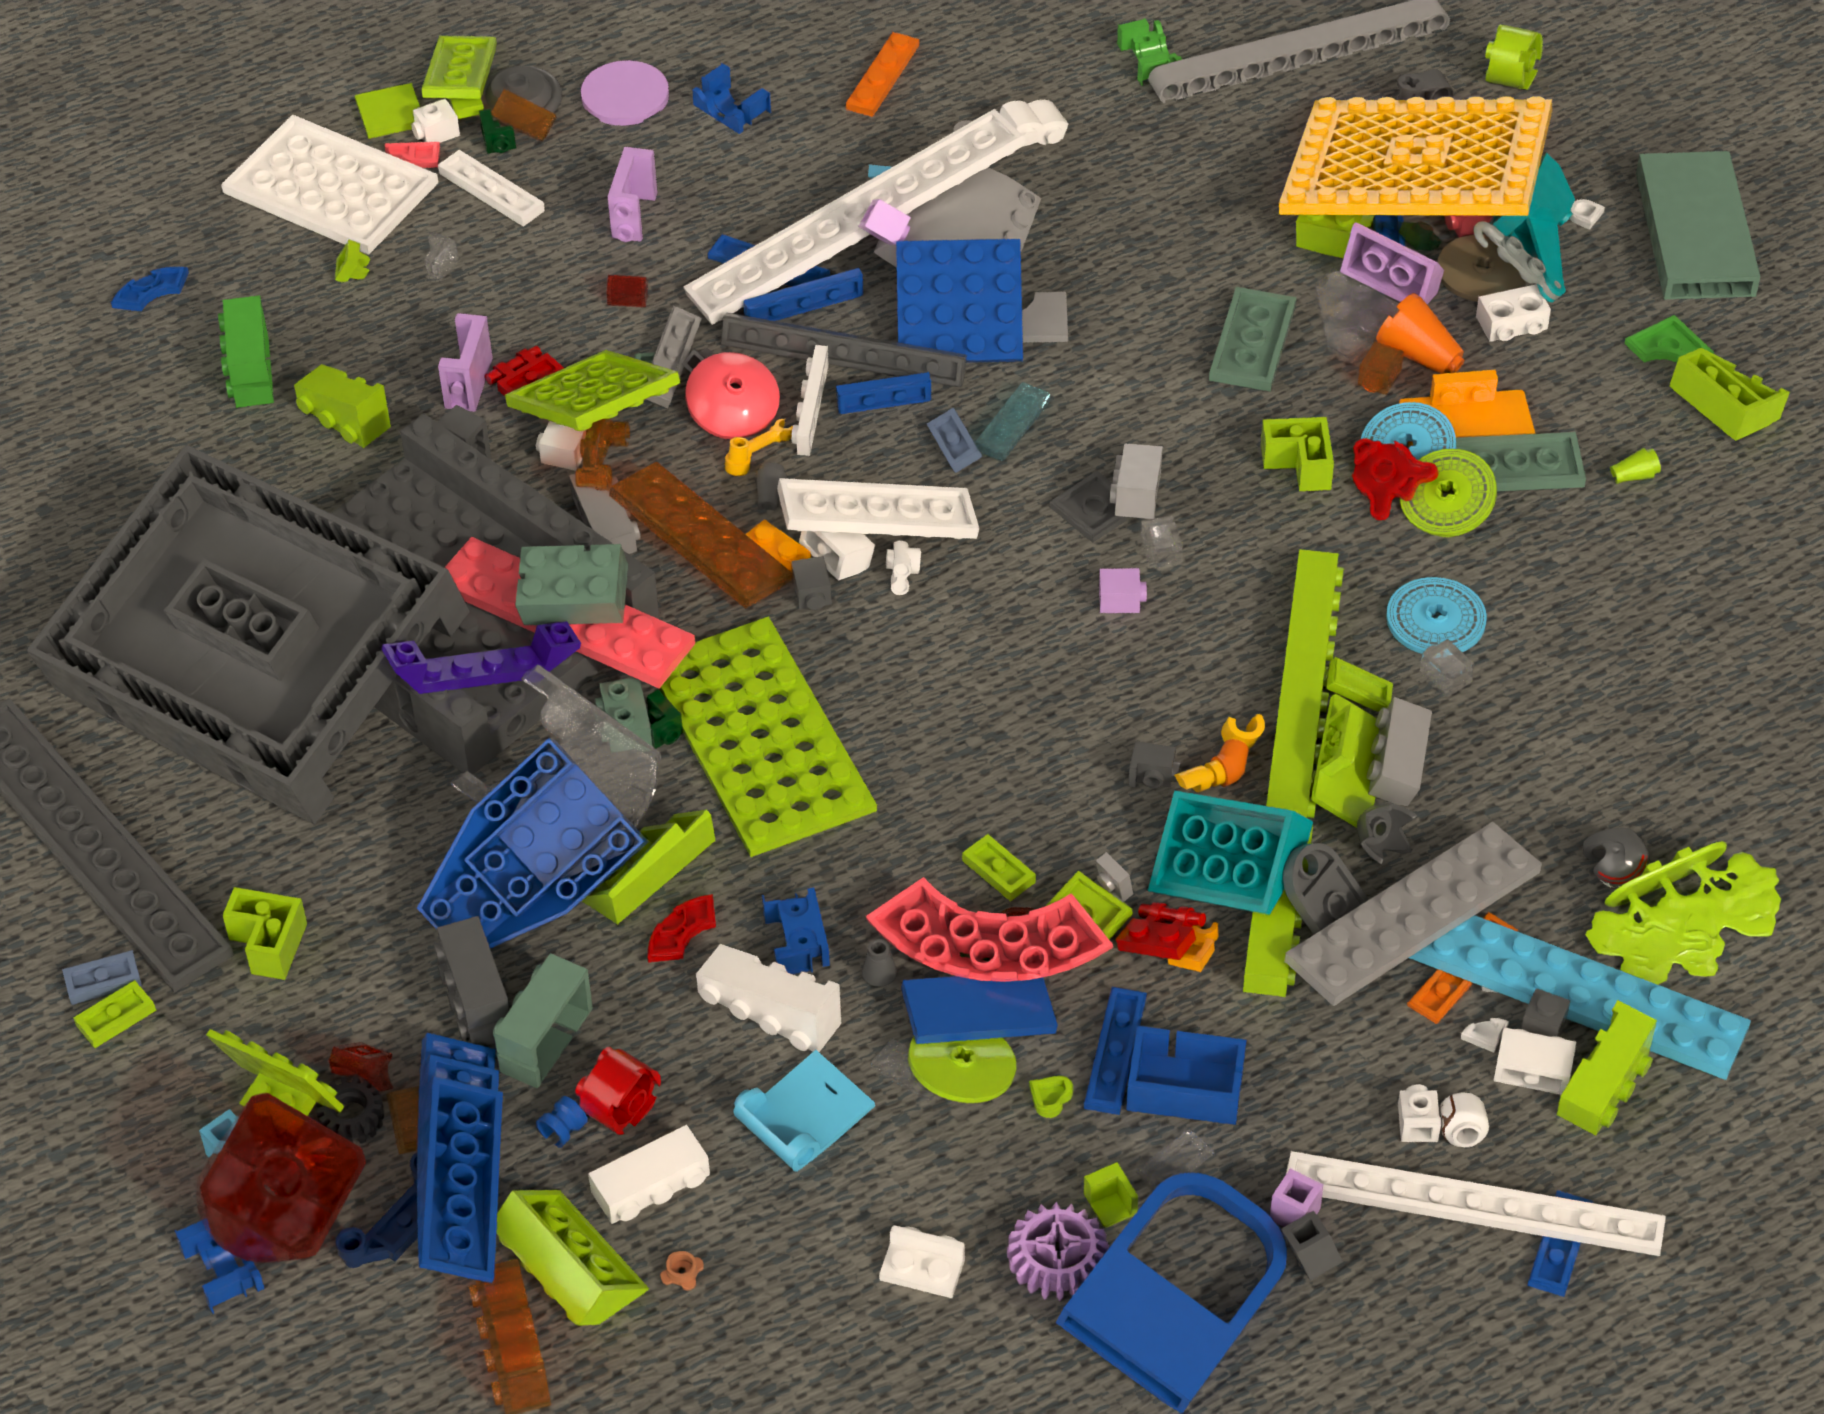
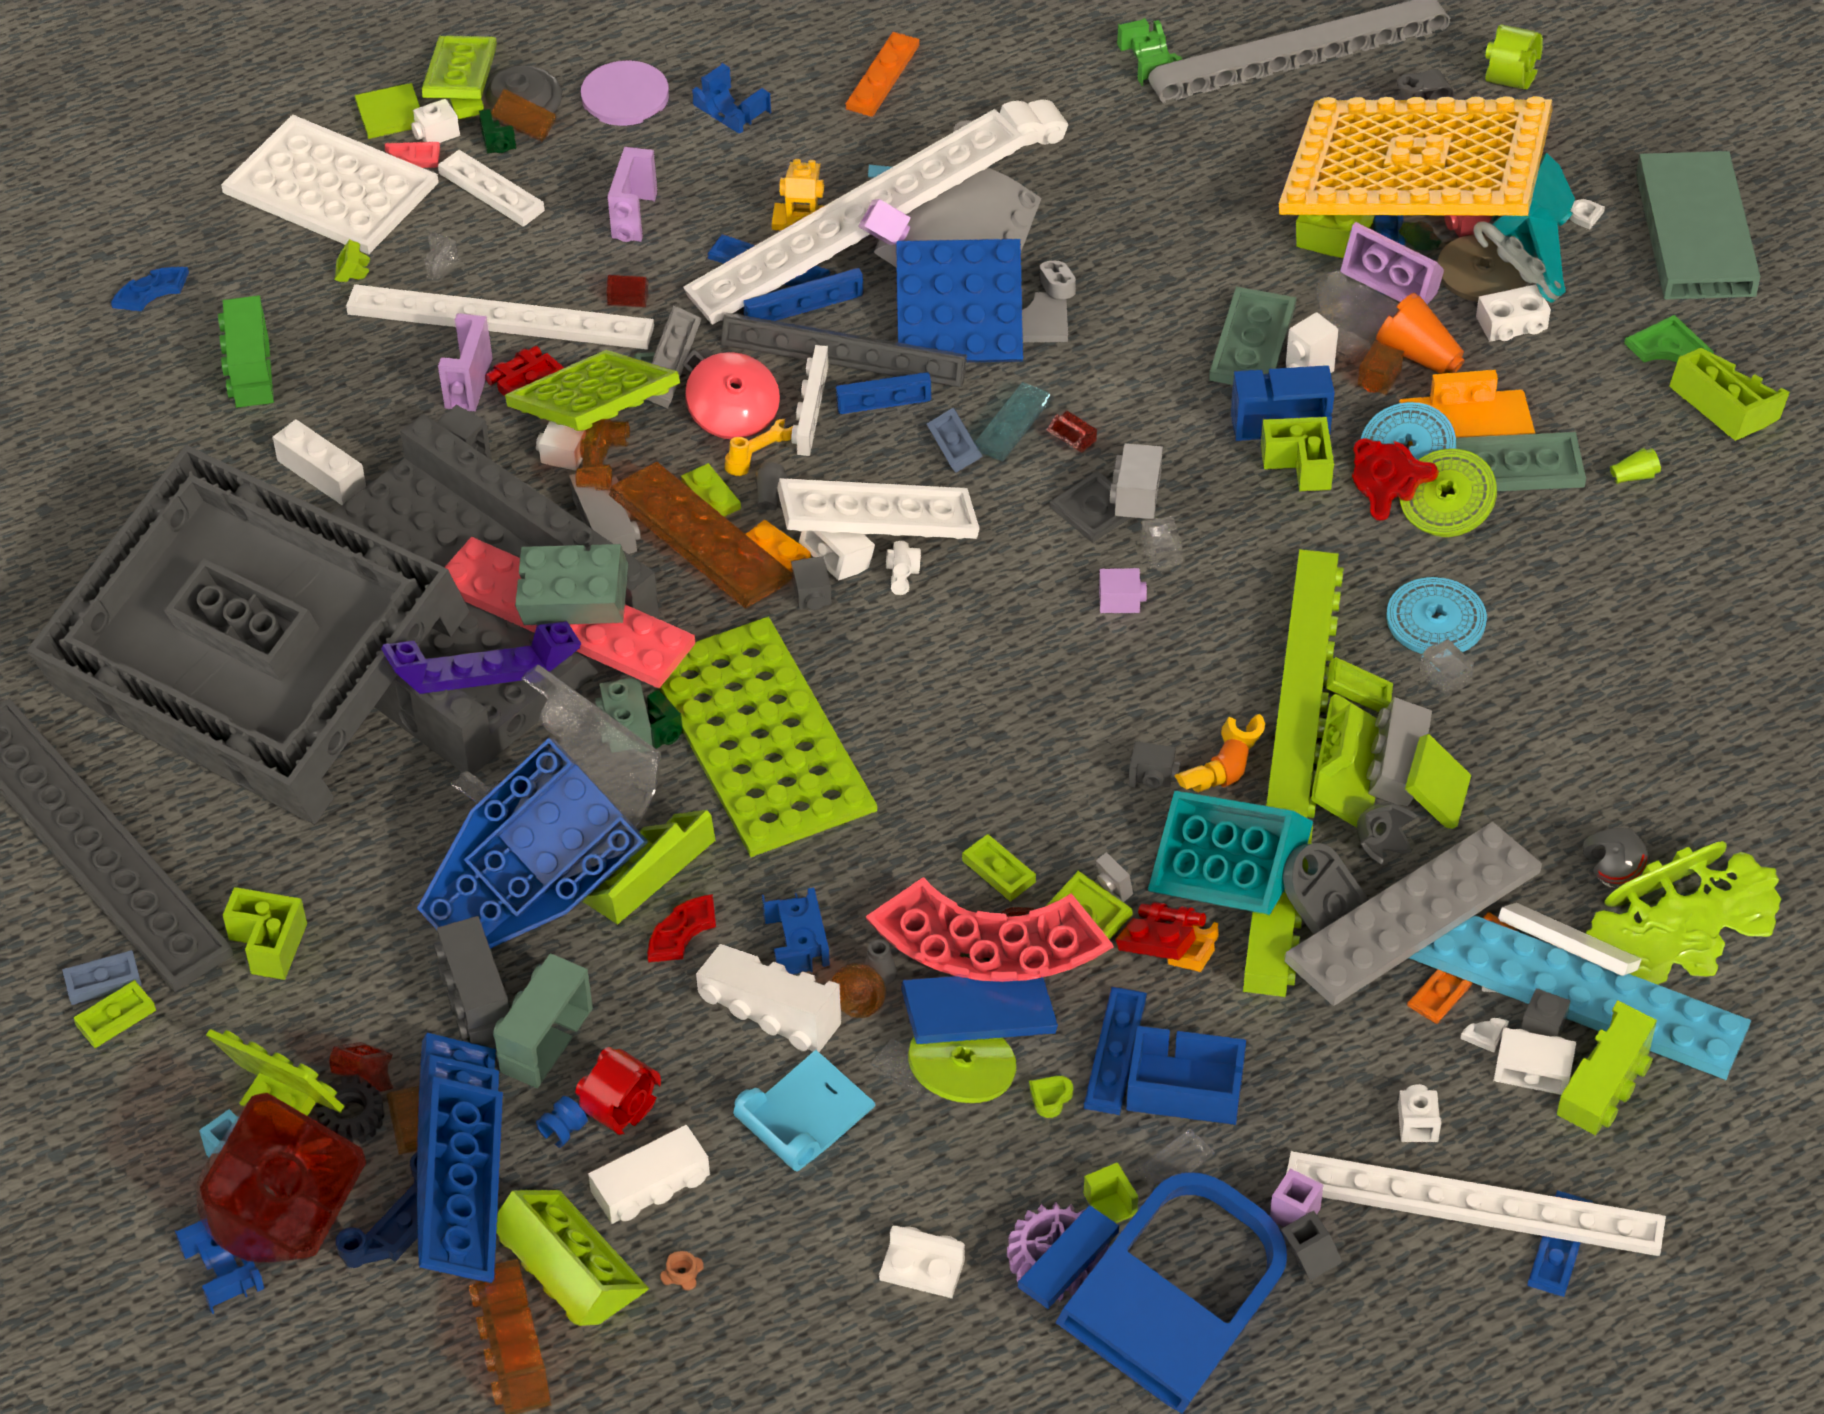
(319, 462): none -> white brick
(344, 404): lime wedge -> none
(502, 316): none -> white plate
(712, 489): none -> lime plate
(798, 186): none -> yellow tile
(860, 989): none -> clear orange piece
(1057, 279): none -> light grey beam
(1068, 1257): none -> blue tile
(1073, 431): none -> clear red piece
(1279, 395): none -> blue piece
(1312, 343): none -> white brick
(1438, 781): none -> lime tile
(1463, 1119): white head -> none
(1569, 939): none -> white tile

